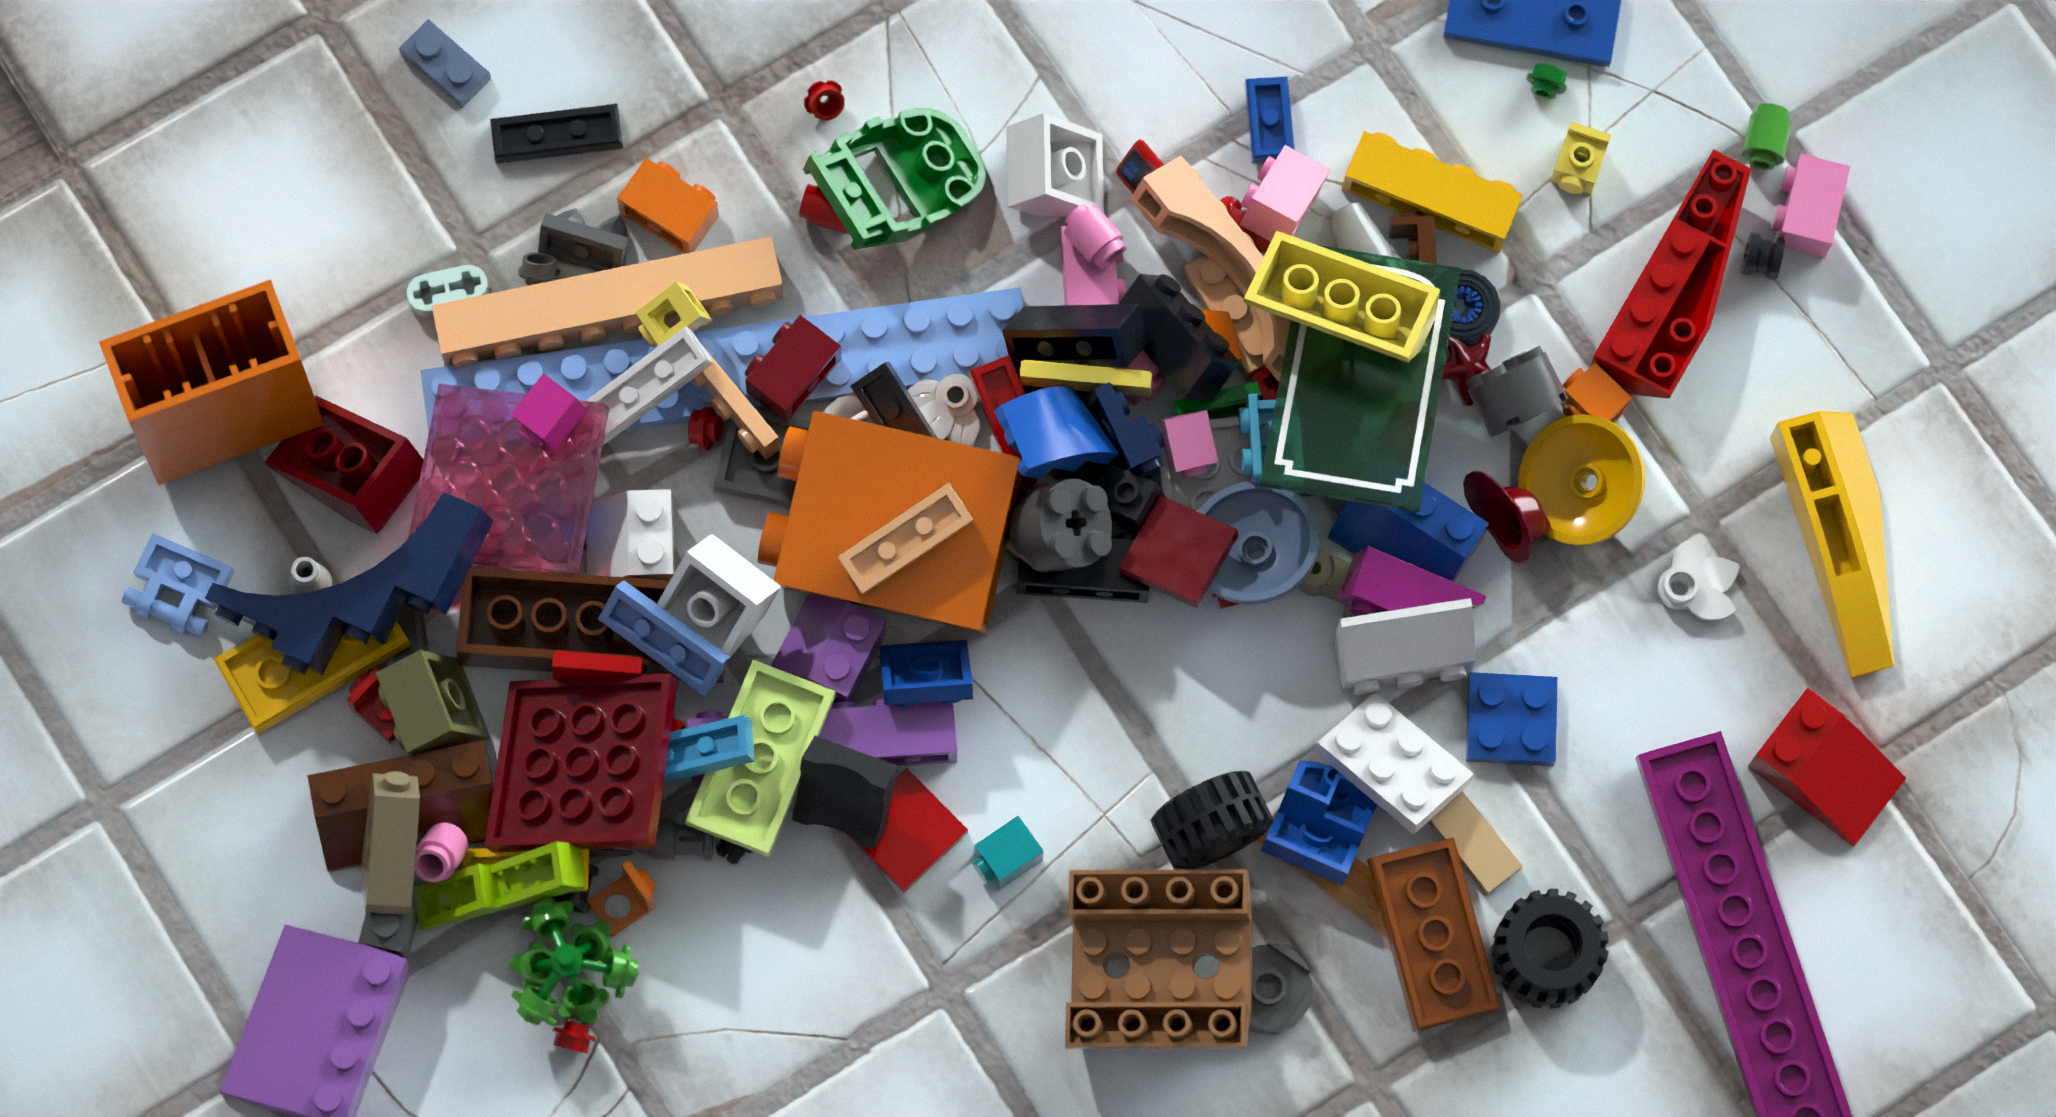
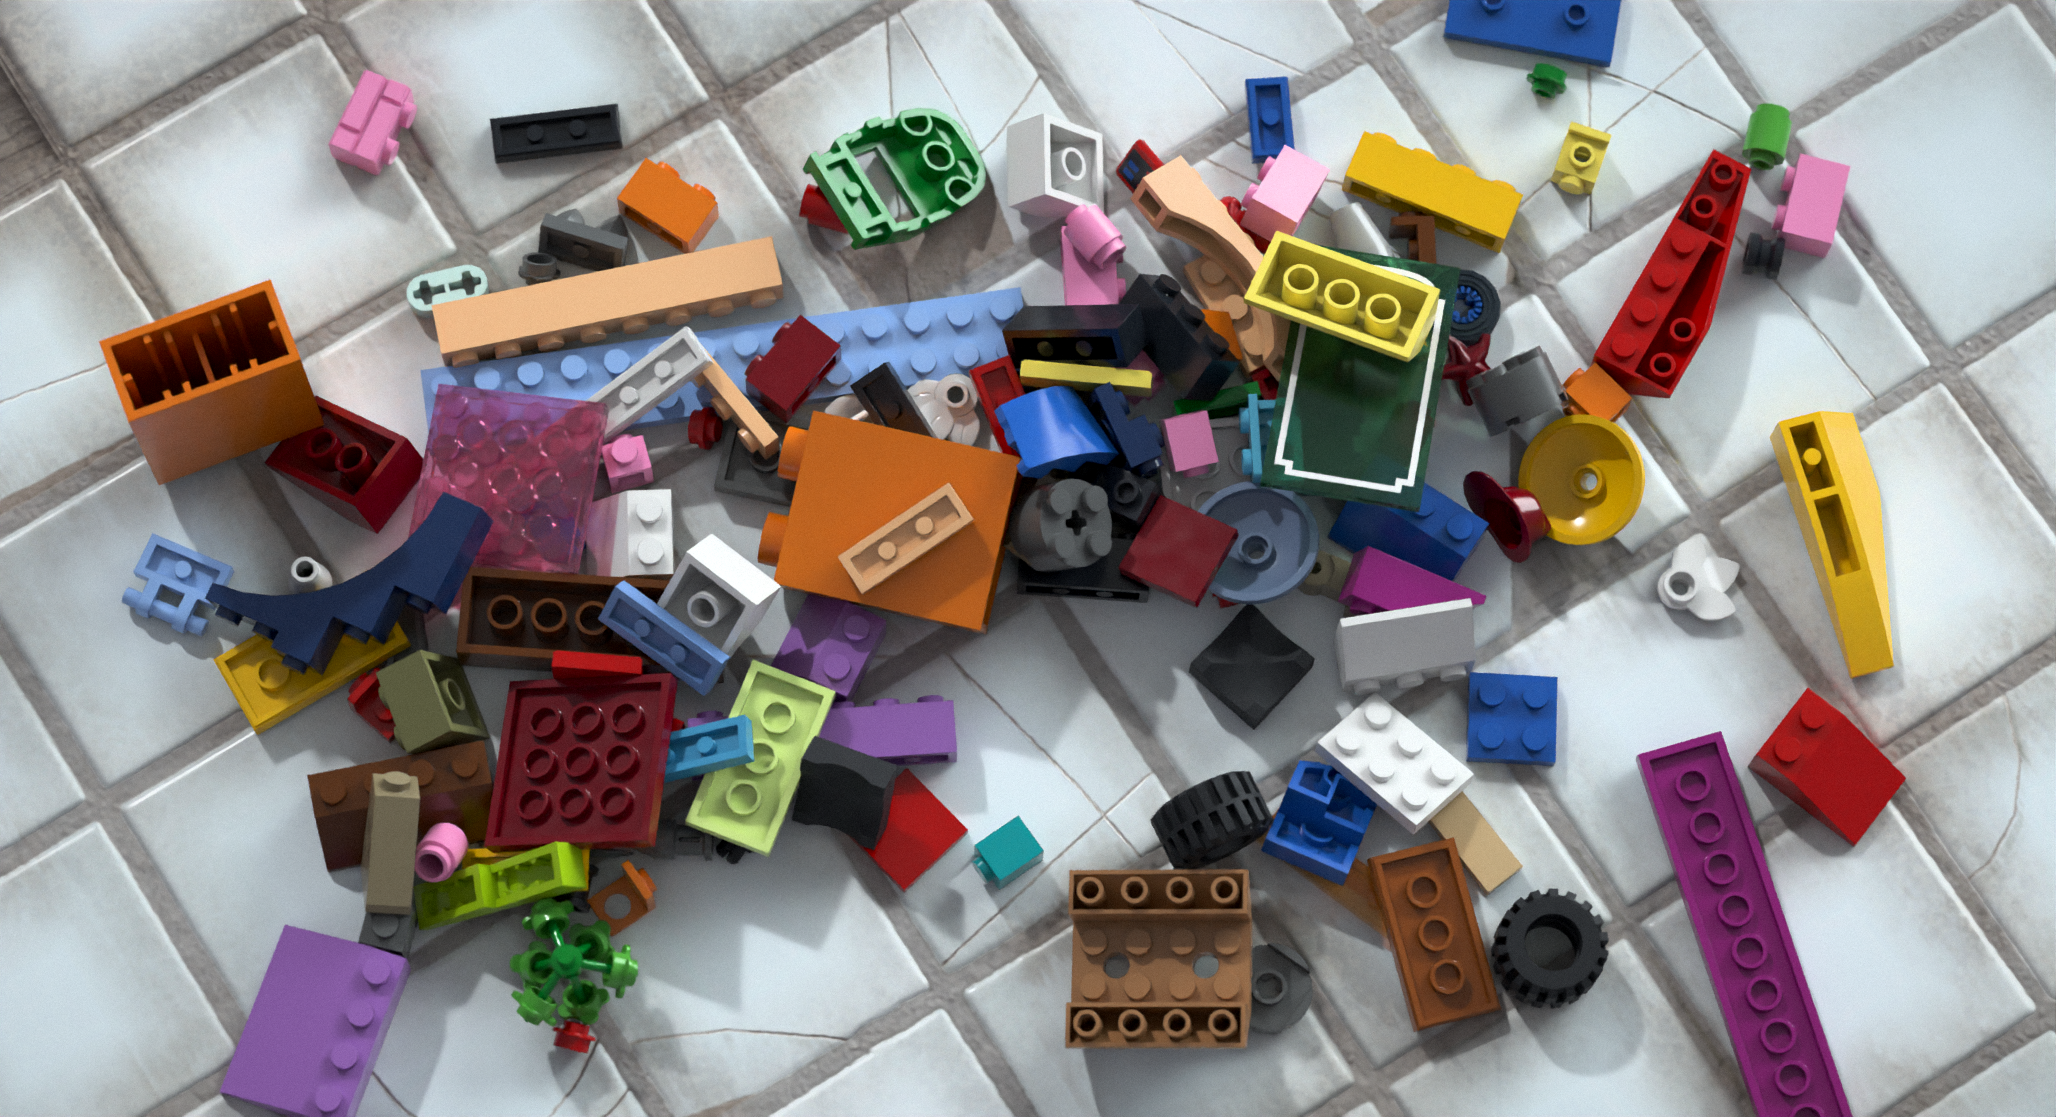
(372, 123): none -> bright pink brick
(445, 63): sand blue plate -> none
(547, 413): dark pink brick -> none
(626, 462): none -> bright pink brick
(655, 314): light yellow brick -> none
(831, 106): red plate -> none
(926, 673): blue plate -> none
(1251, 666): none -> black brick

